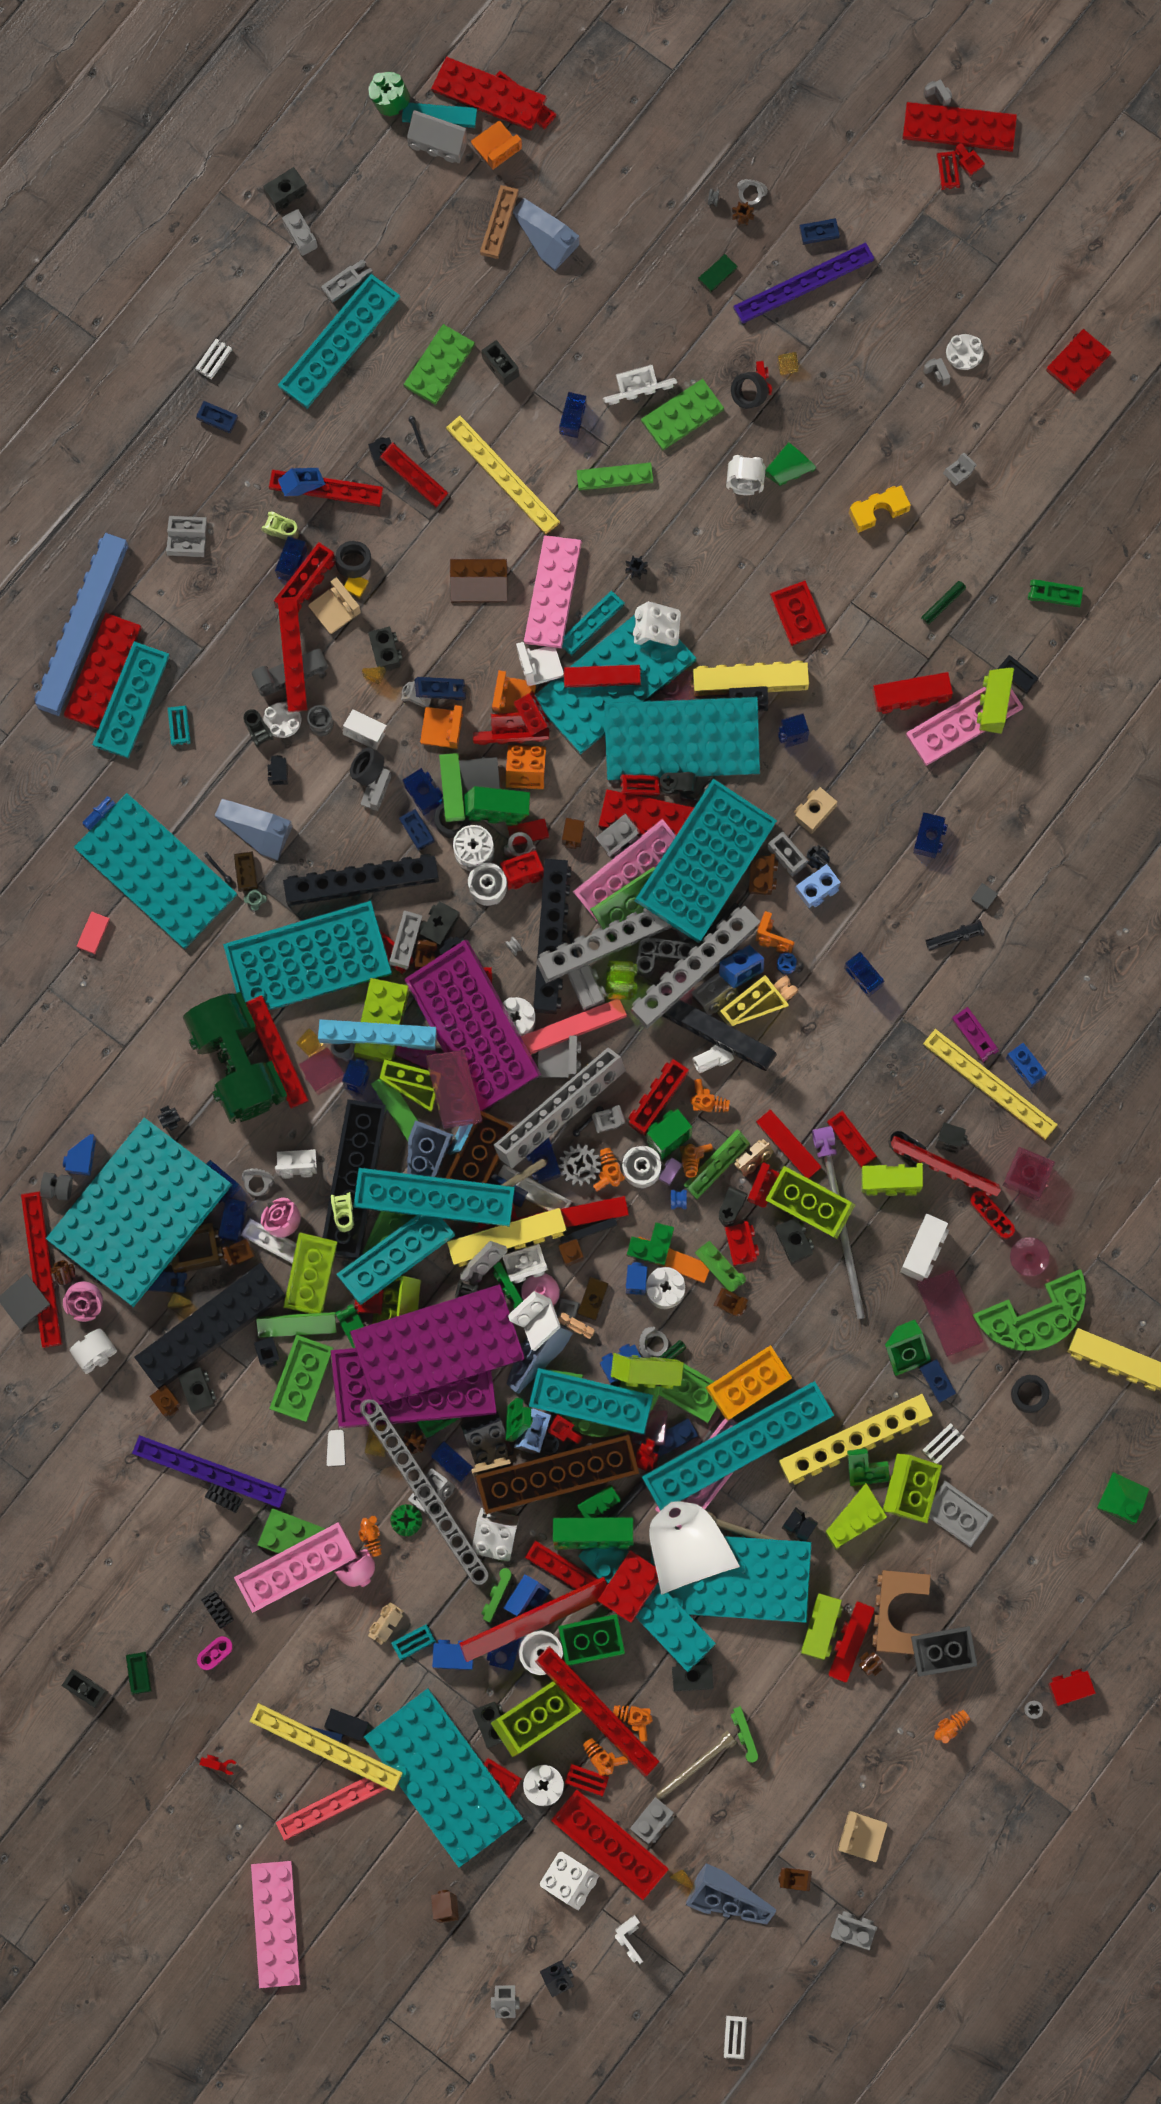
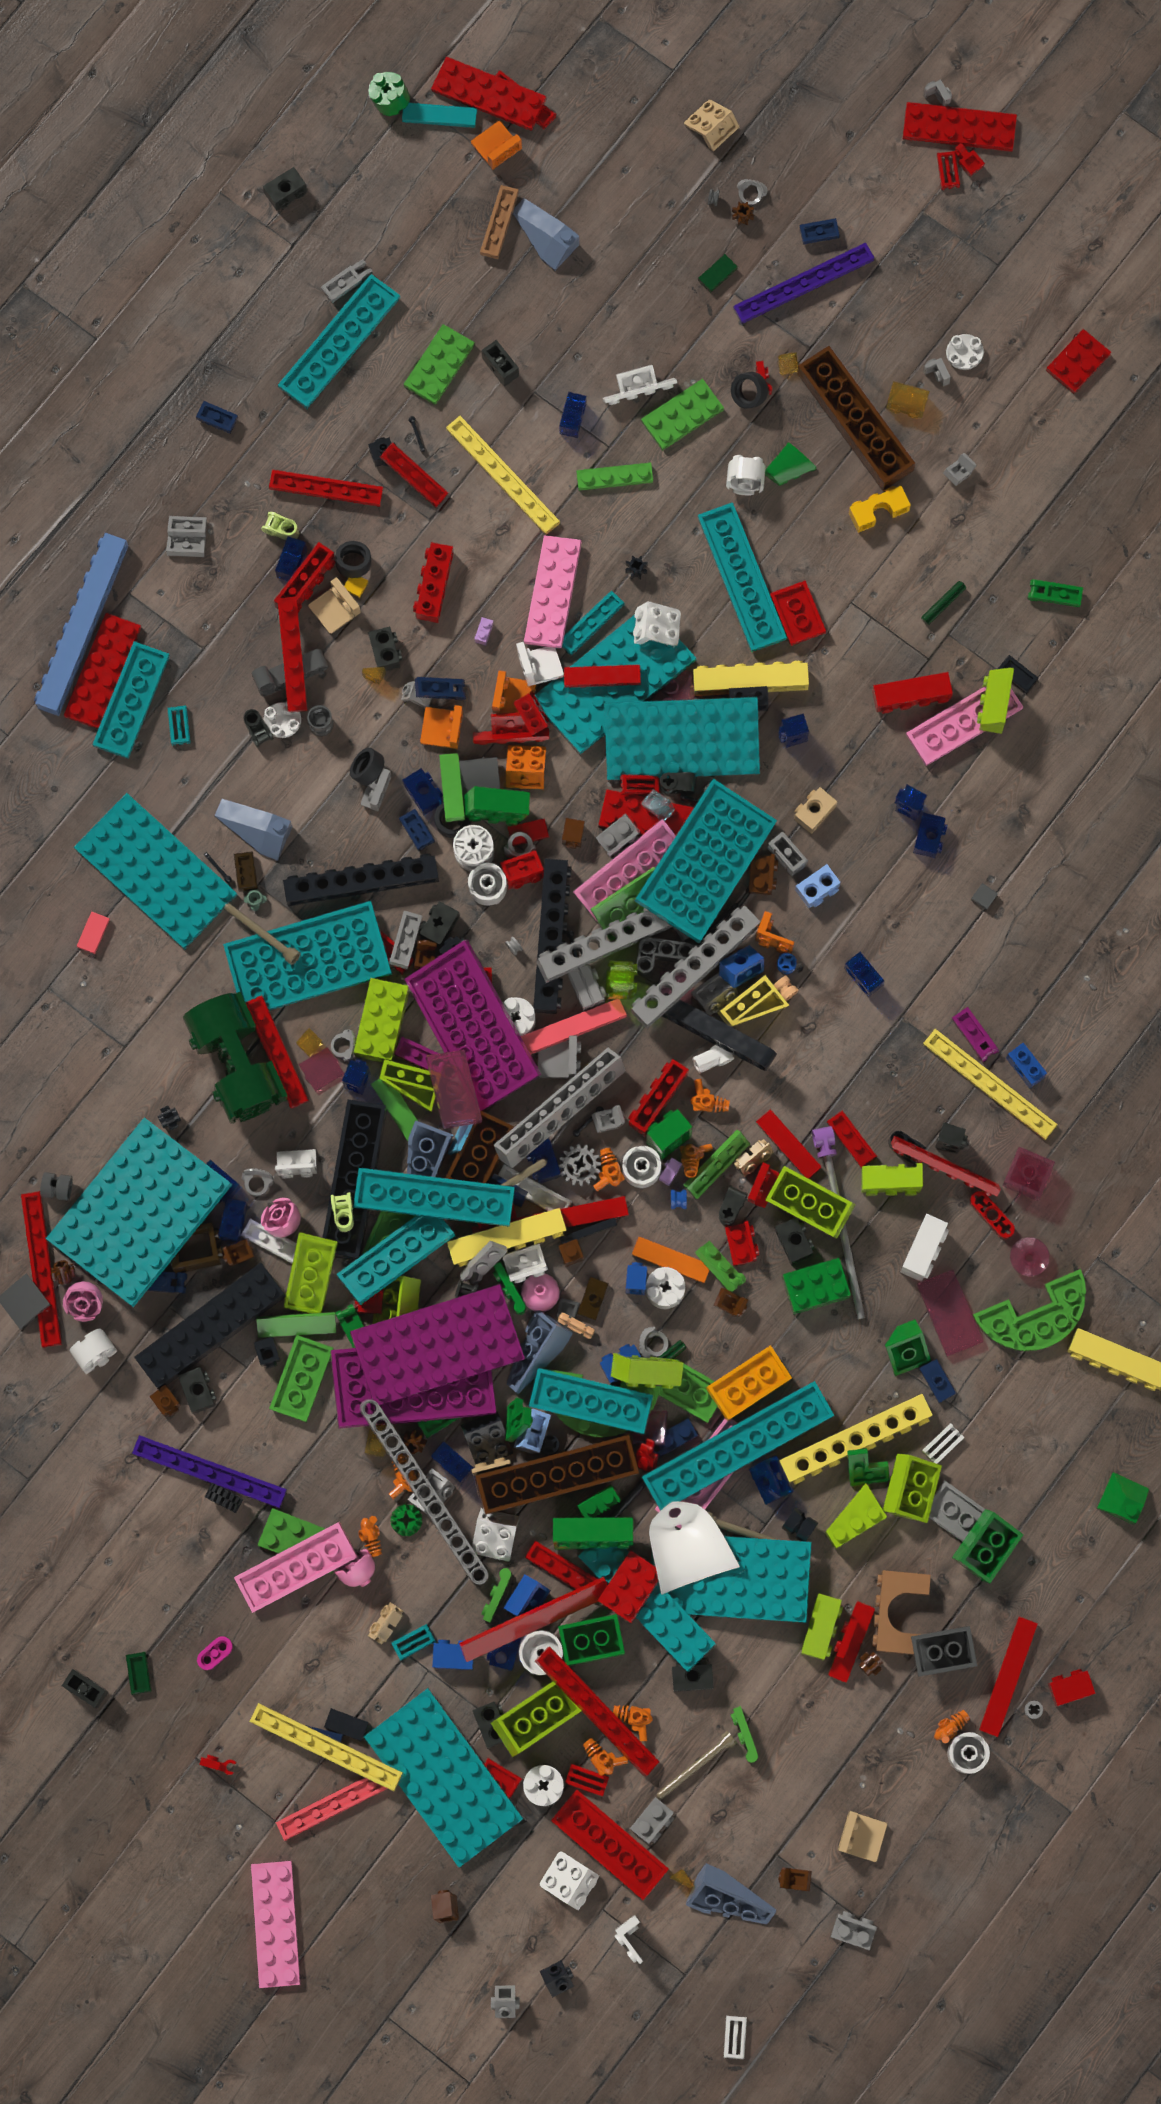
(80, 1157): blue slope -> none
(98, 813): blue axle -> none
(179, 1302): clear yellow slope -> none
(215, 344): white tile -> none
(217, 1609): black tyre -> none
(278, 771): black brick -> none
(291, 954): none -> dark tan piece
(299, 232): light grey brick -> none
(300, 481): blue slope -> none
(335, 1448): white sticker -> none
(364, 729): white hinge -> none
(377, 1033): medium azure arch -> none
(400, 1483): none -> orange piece
(434, 582): none -> red brick
(437, 137): light grey slope -> none
(478, 580): reddish brown slope -> none
(484, 631): none -> lavender piece
(537, 1318): white bracket -> none
(562, 1429): red plate -> none
(654, 1250): green plate -> none
(658, 805): none -> clear light blue bracket
(713, 123): none -> tan bracket
(742, 577): none -> teal plate
(771, 1480): none -> clear blue brick
(816, 1286): none -> green brick
(818, 857): black gear -> none
(856, 418): none -> reddish brown brick
(907, 400): none -> clear yellow brick
(910, 802): none -> clear blue brick
(963, 933): black pin -> none
(976, 1744): none -> white brick
(987, 1546): none -> green brick
(1008, 1676): none -> red tile
(1028, 1408): black tyre -> none

